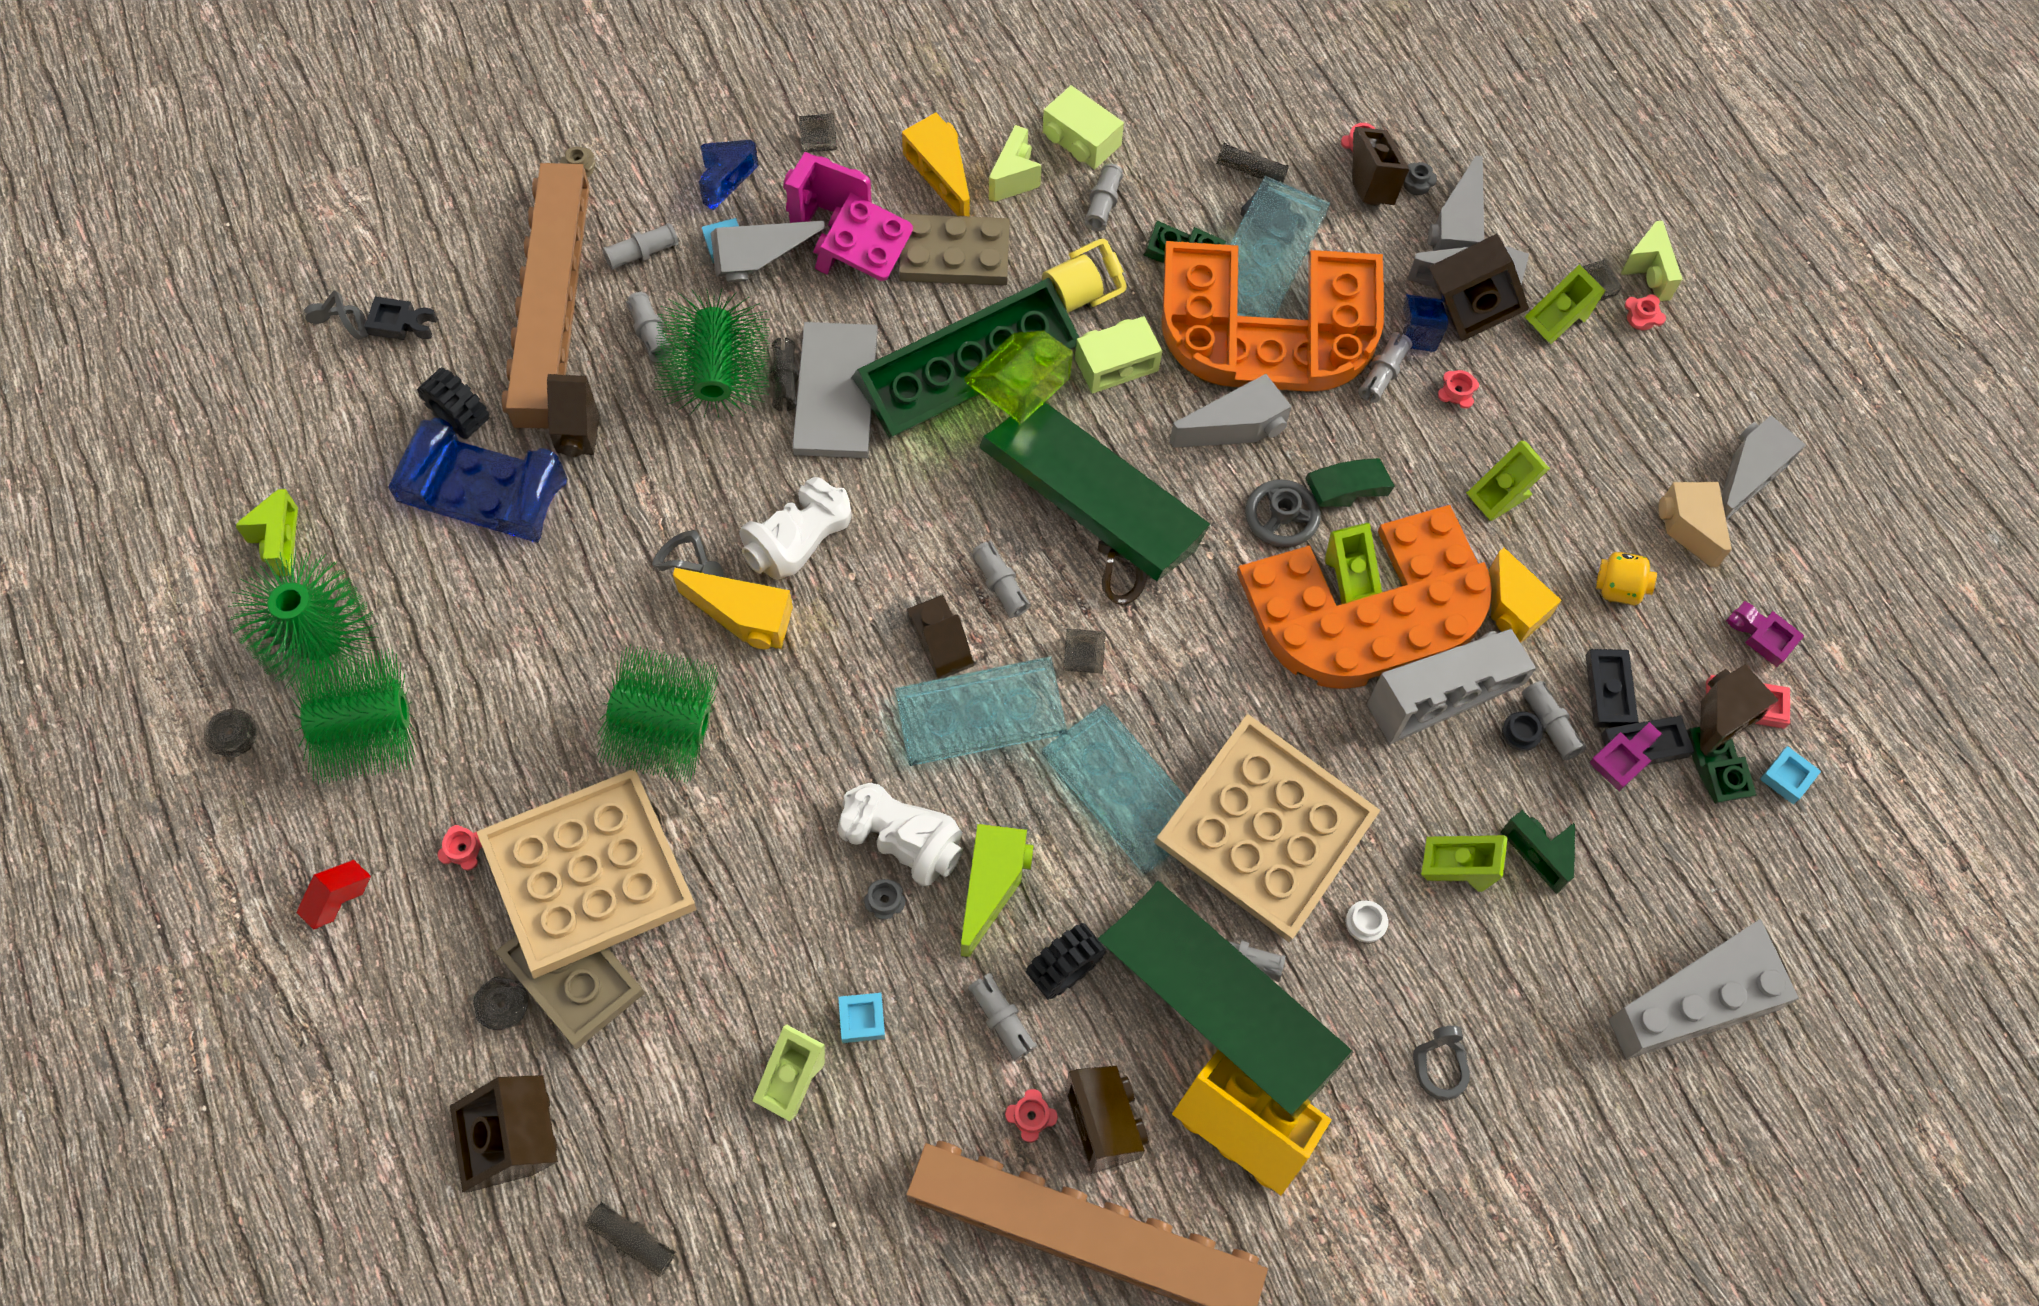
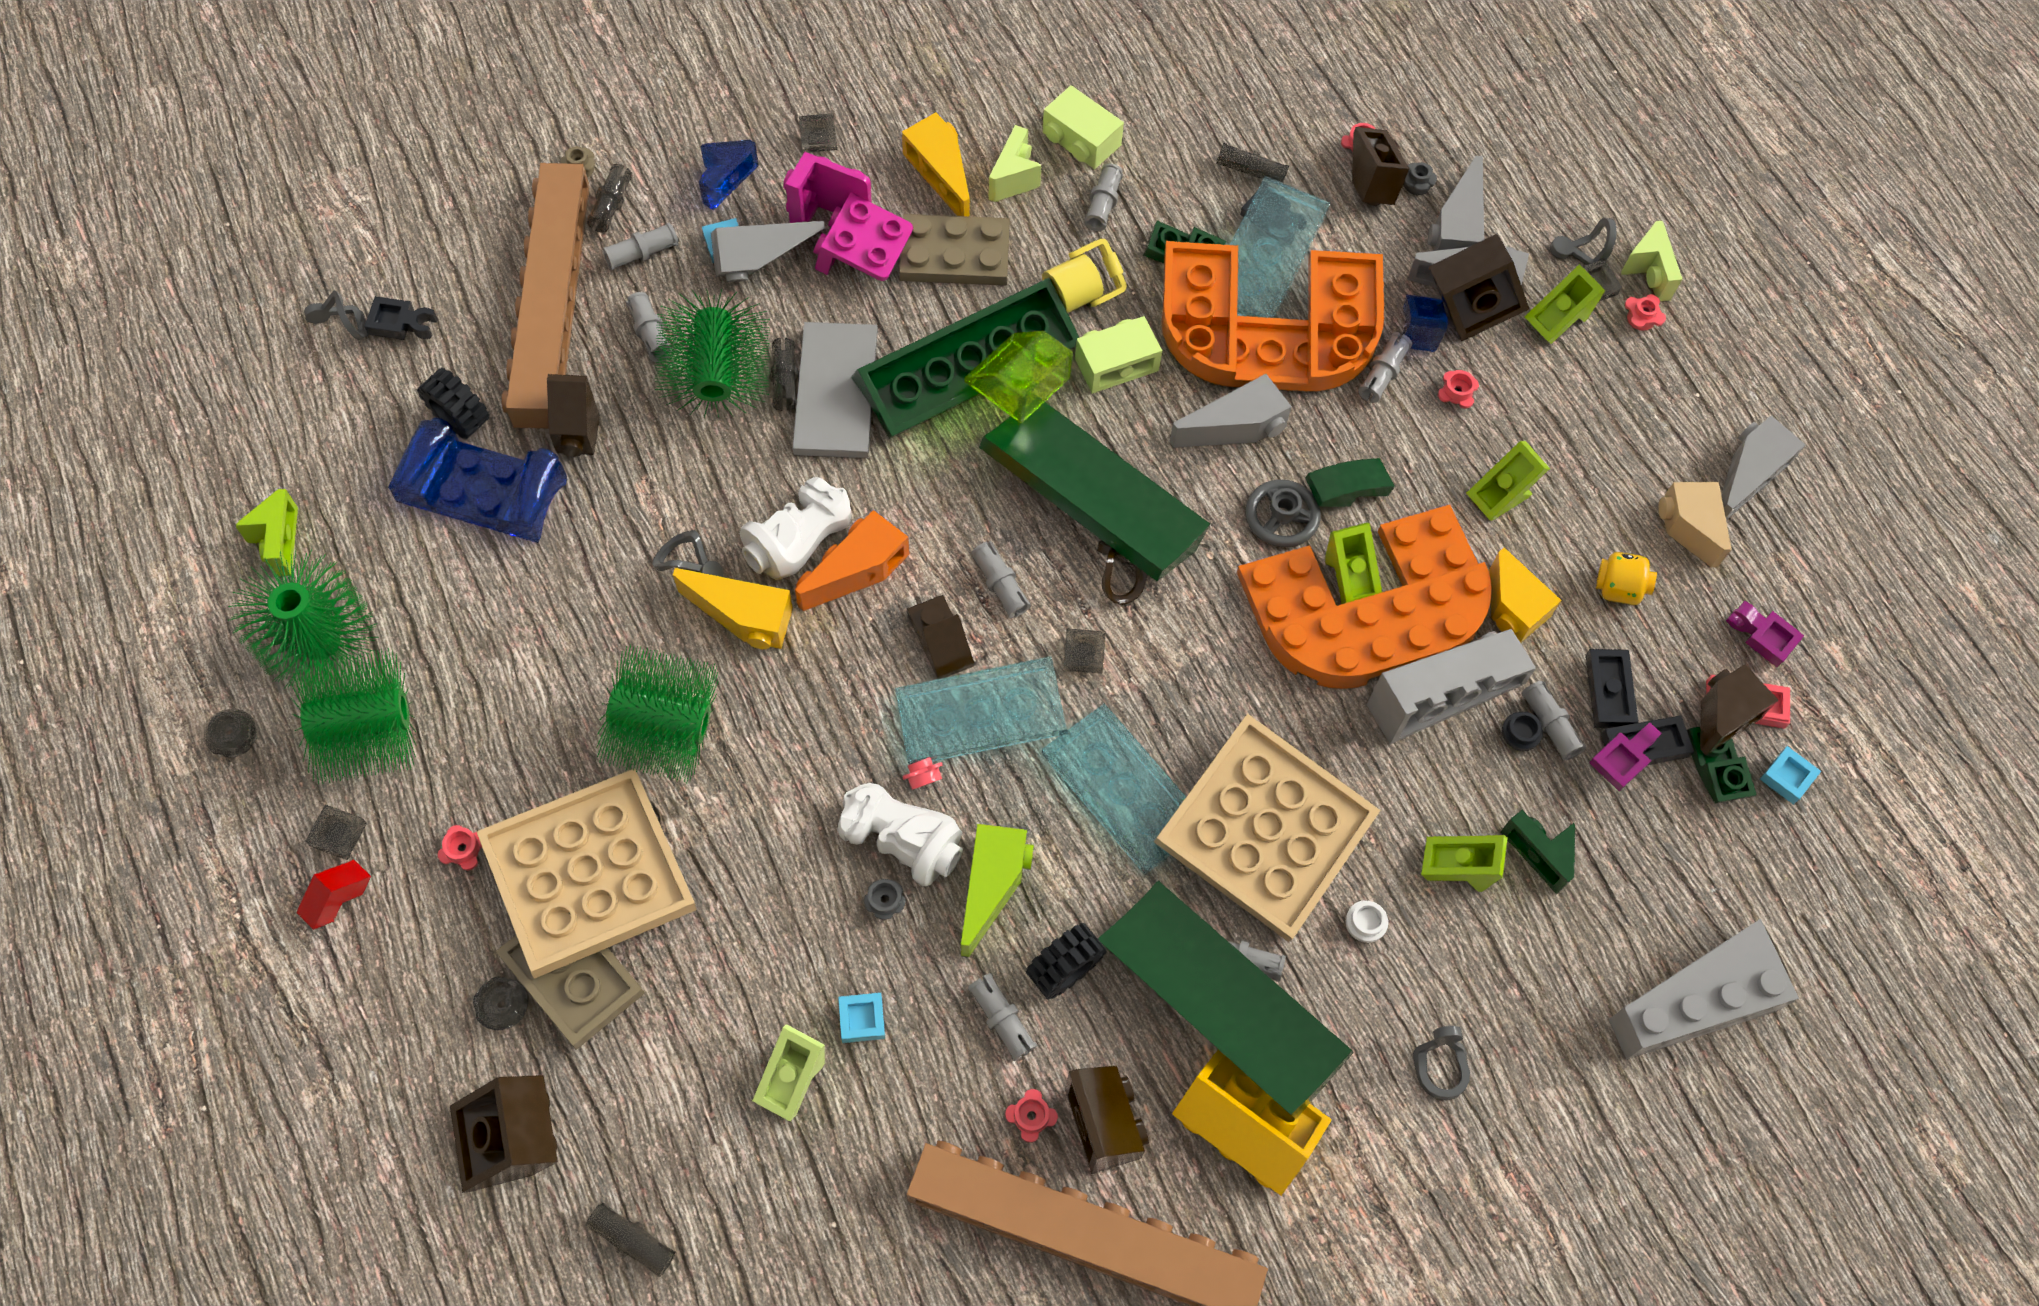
(336, 832): none -> clear smoke plate
(609, 198): none -> clear smoke pin
(860, 560): none -> orange slope
(923, 773): none -> coral plate
(1563, 247): none -> dark grey piece

